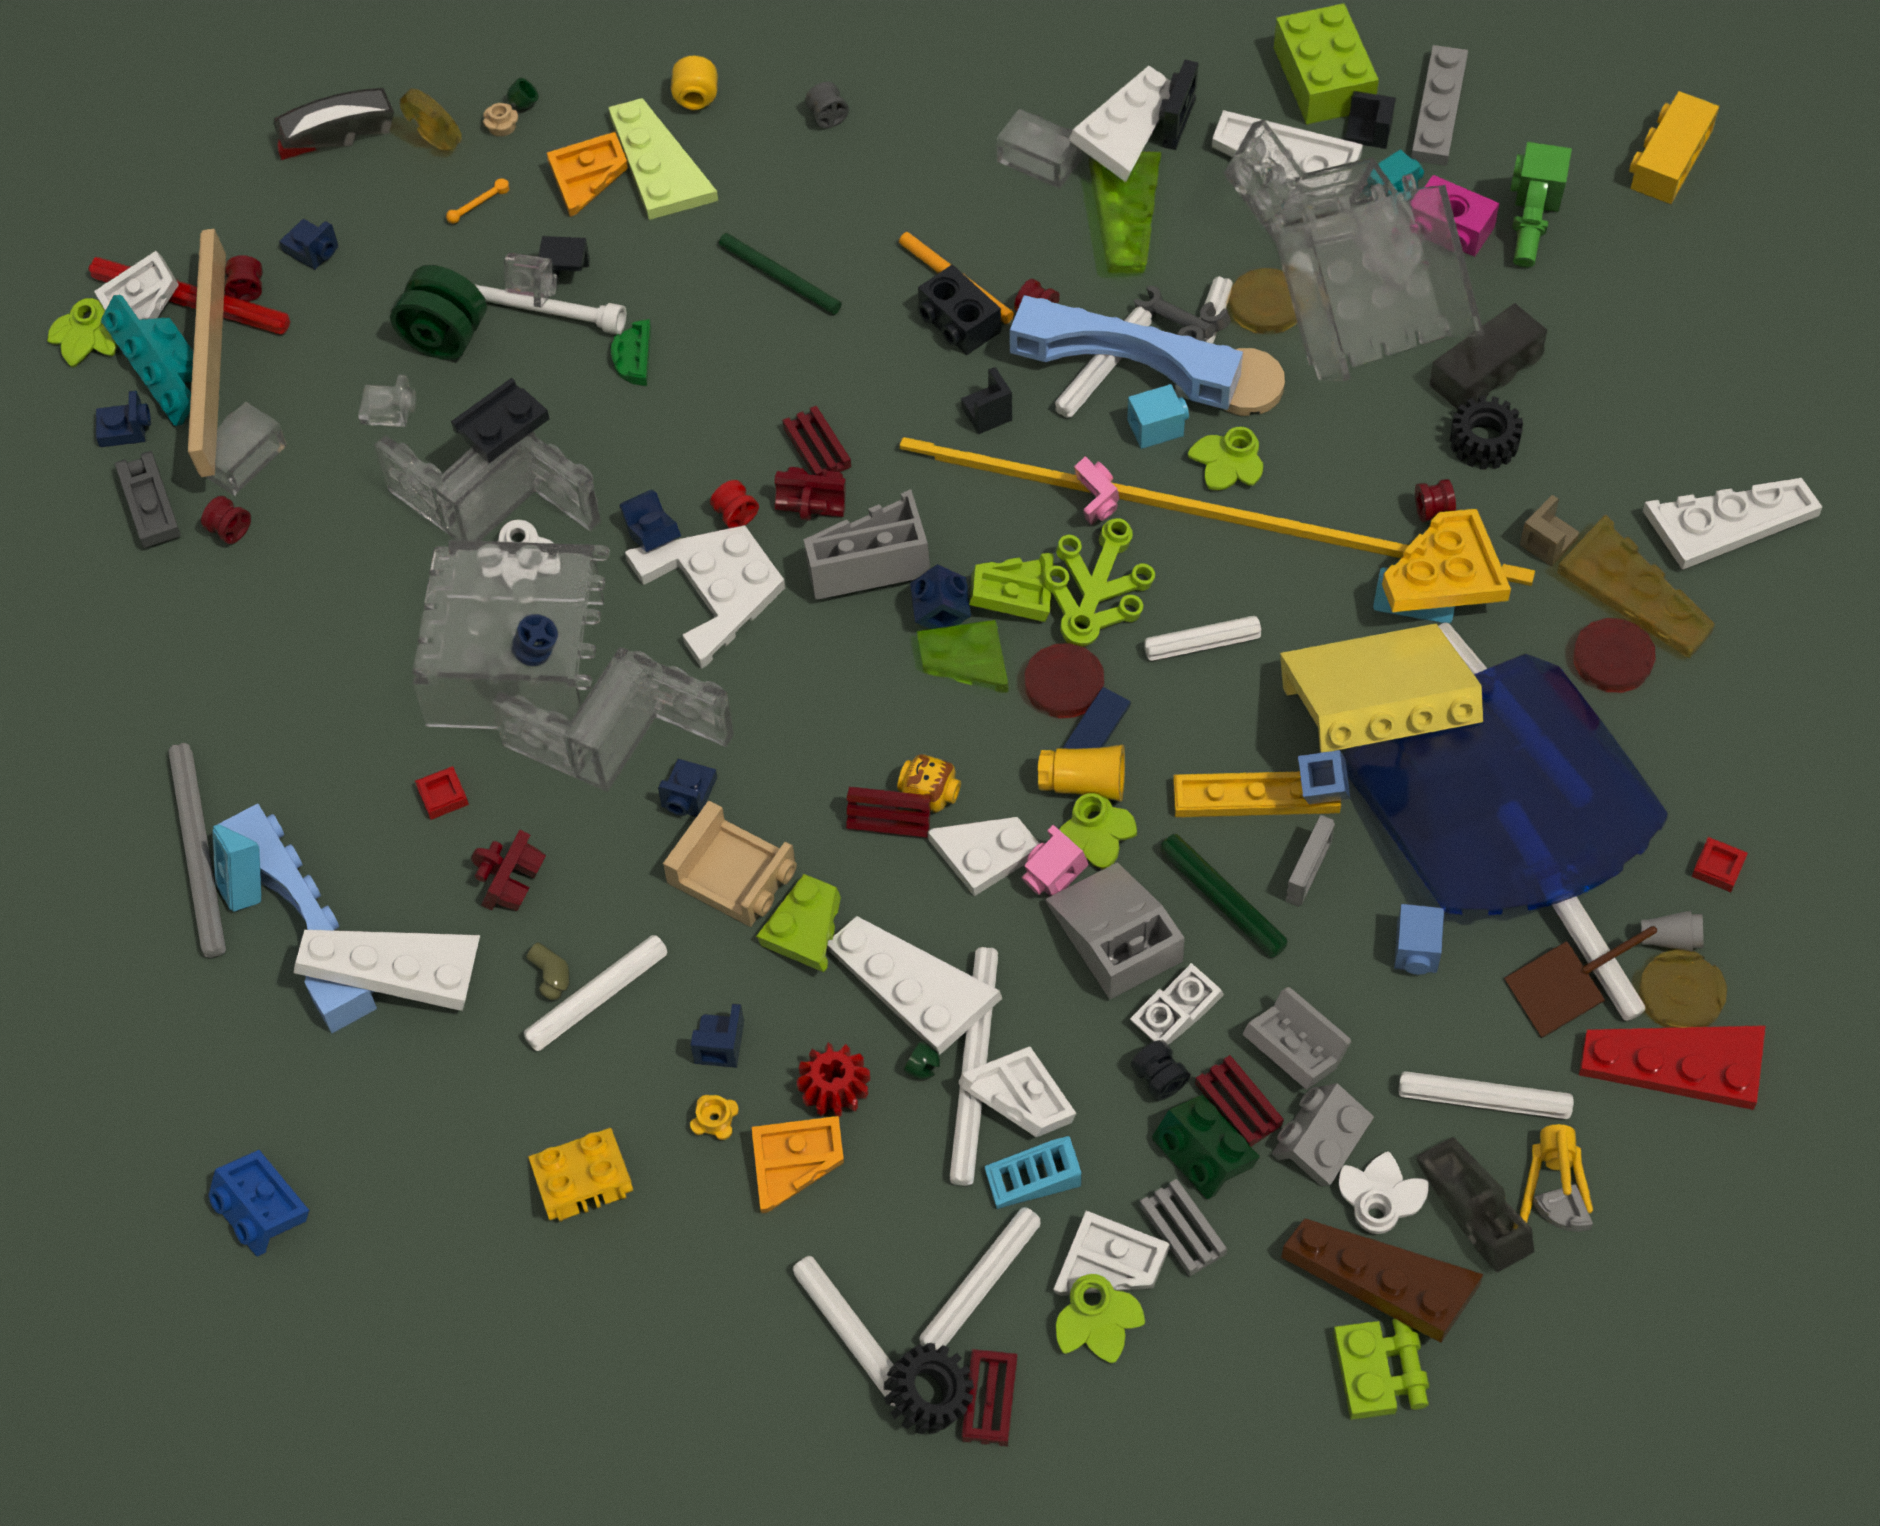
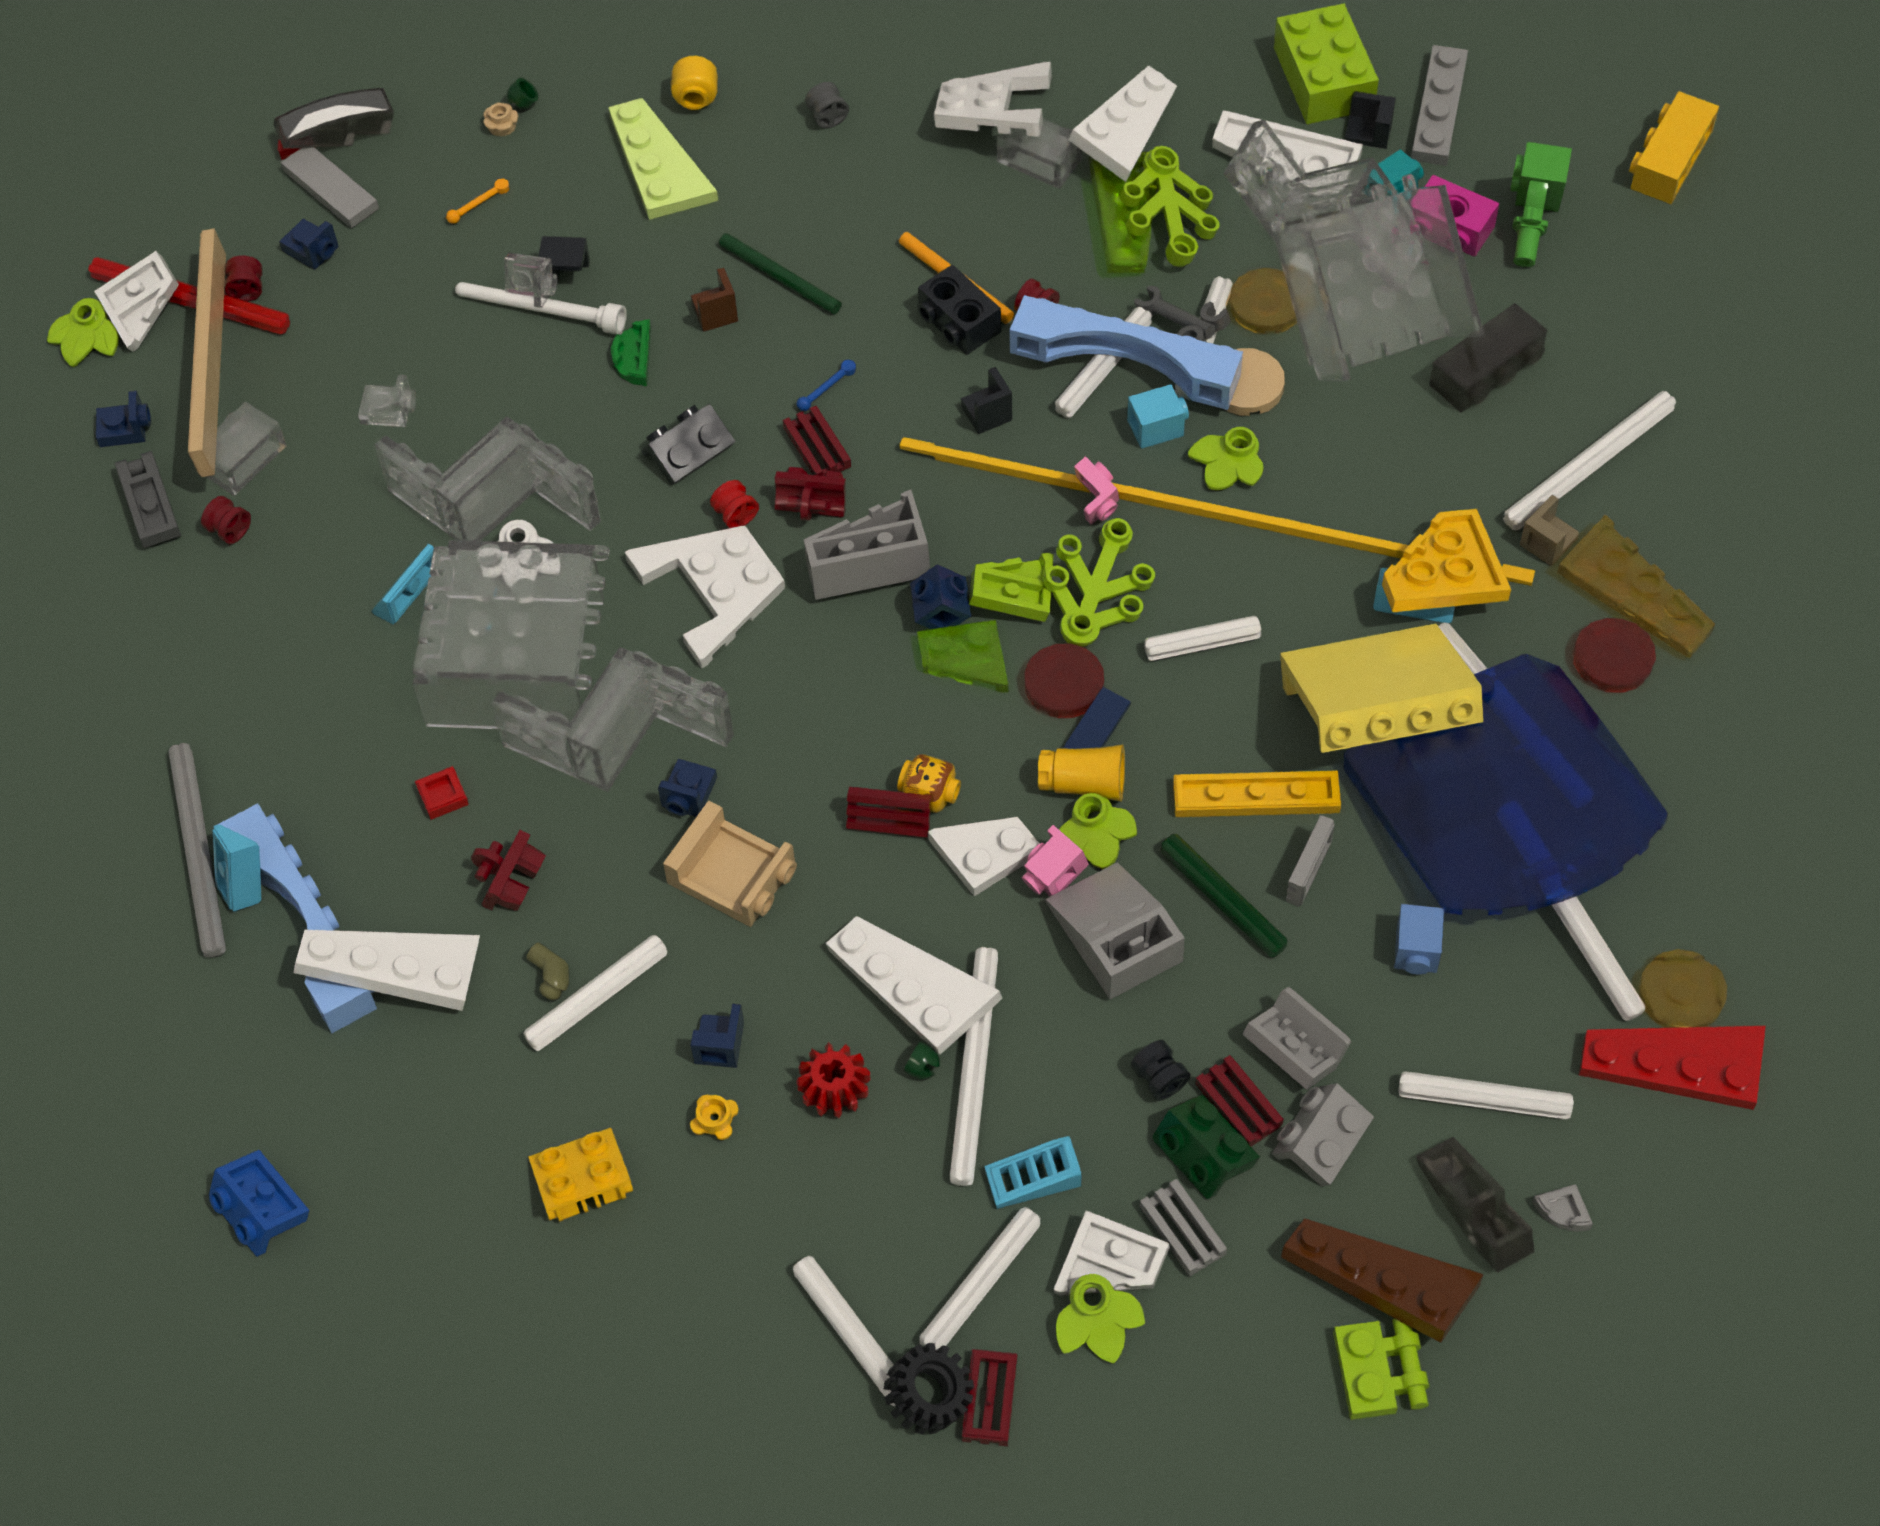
(156, 354): teal bracket -> none
(330, 185): none -> light grey tile
(405, 588): none -> medium azure slope
(433, 119): clear yellow tile -> none
(438, 312): dark green wheel -> none
(500, 420): black plate -> none
(529, 631): dark blue wheel -> none
(586, 169): light orange wing -> none
(648, 522): dark blue bracket -> none
(689, 443): none -> bracket
(716, 306): none -> reddish brown panel
(794, 1157): light orange wing -> none
(803, 923): lime wing -> none
(848, 368): none -> blue hinge
(986, 100): none -> white wing
(1021, 1091): white wing -> none
(1163, 166): none -> lime plant
(1178, 107): black plate -> none
(1178, 1006): white slope -> none
(1324, 777): medium blue brick -> none
(1382, 1189): white plate -> none
(1434, 499): dark red wheel -> none
(1488, 415): black tyre -> none
(1559, 987): reddish brown piece -> none
(1560, 1153): yellow plant -> none
(1591, 458): none -> white axle
(1676, 931): light grey cone -> none
(1719, 864): red tile -> none
(1720, 523): white wing -> none

